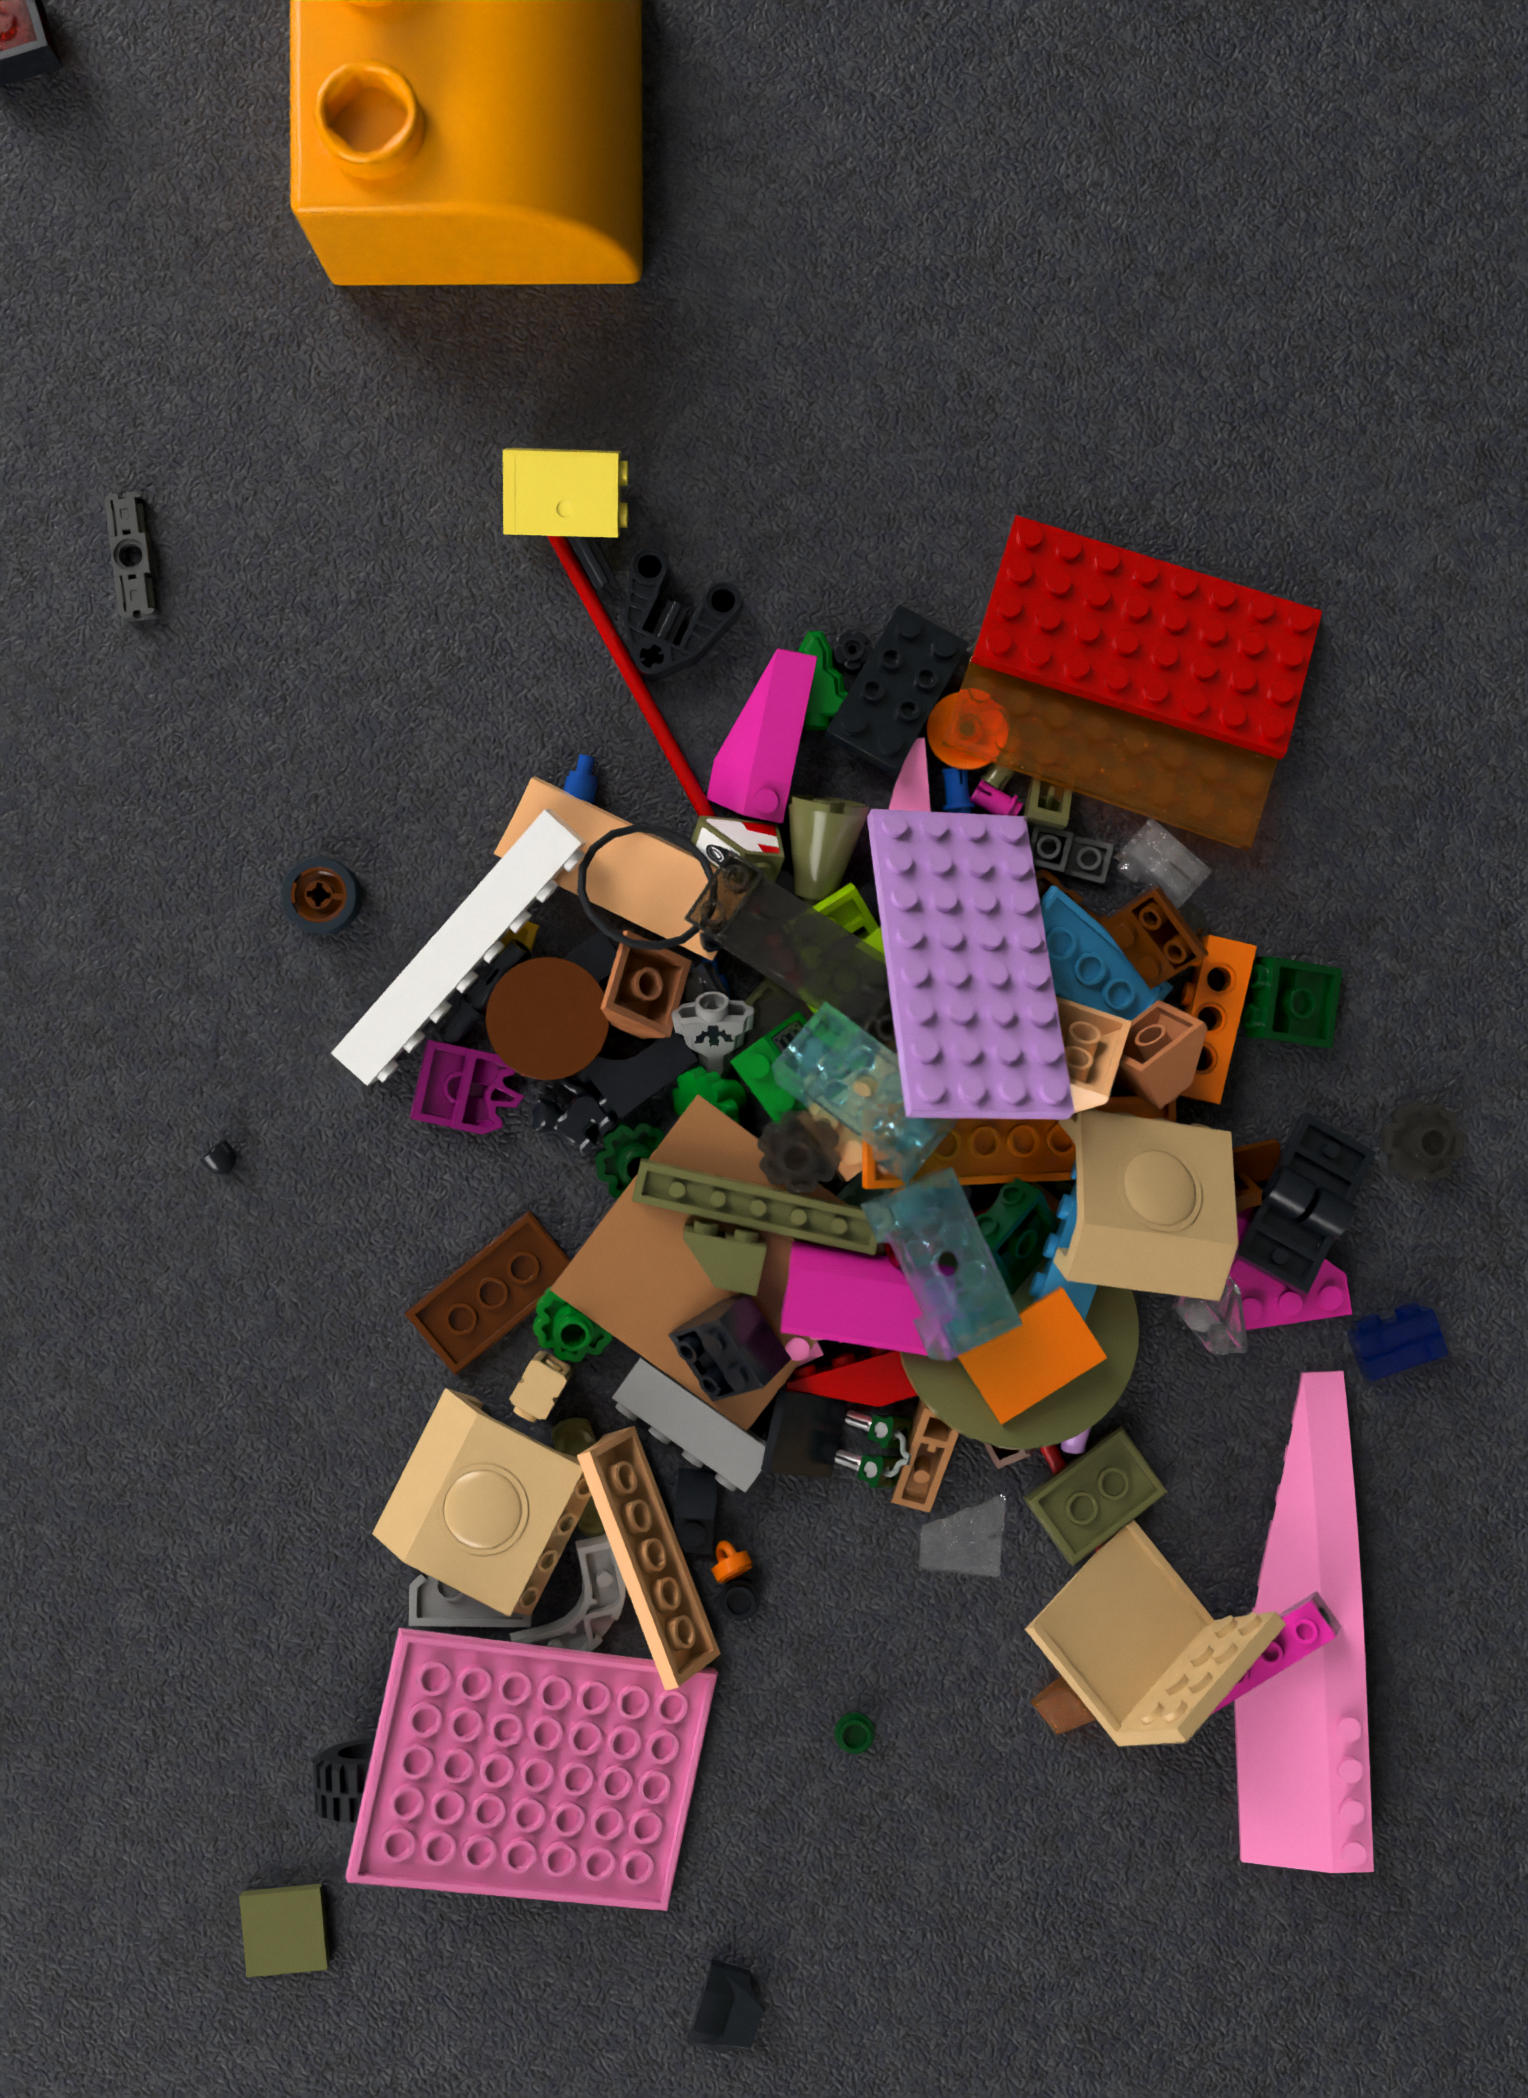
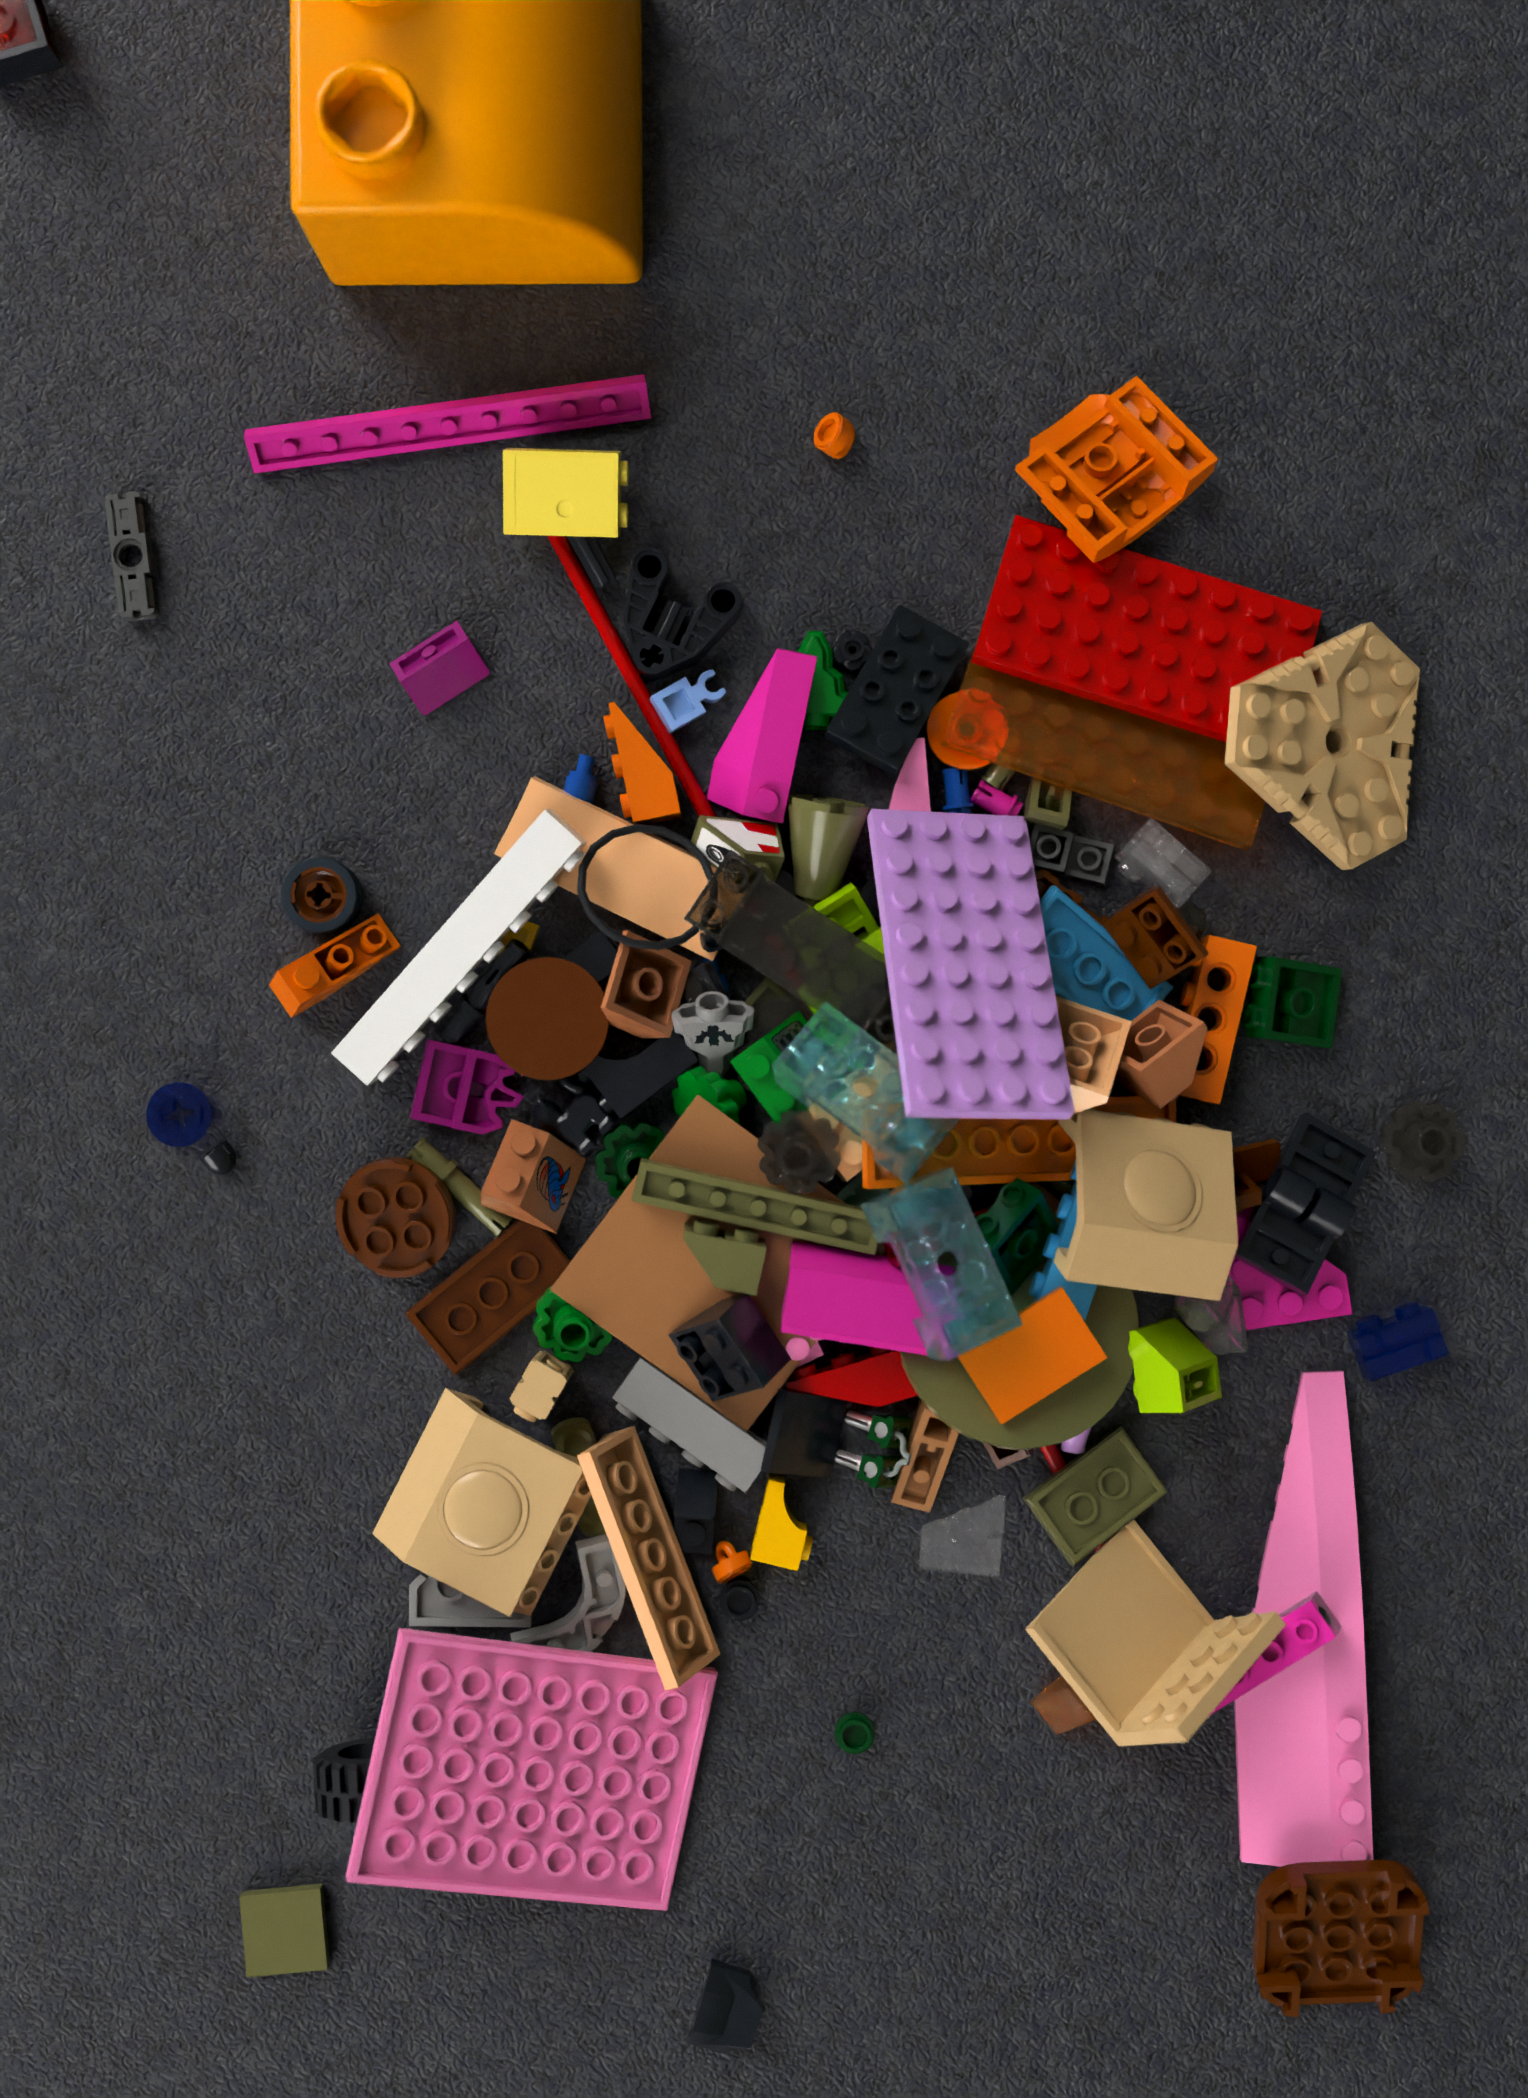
(164, 1102): none -> clear blue gear
(333, 965): none -> orange slope
(396, 1217): none -> reddish brown tile
(439, 668): none -> magenta panel
(448, 423): none -> dark pink plate
(458, 1185): none -> olive pin
(532, 1177): none -> nougat slope
(647, 779): none -> orange slope
(682, 704): none -> light blue plate
(778, 1534): none -> yellow arch
(834, 435): none -> orange tile
(1115, 467): none -> orange slope
(1172, 1368): none -> lime slope
(1329, 734): none -> tan plate
(1339, 1934): none -> reddish brown tile

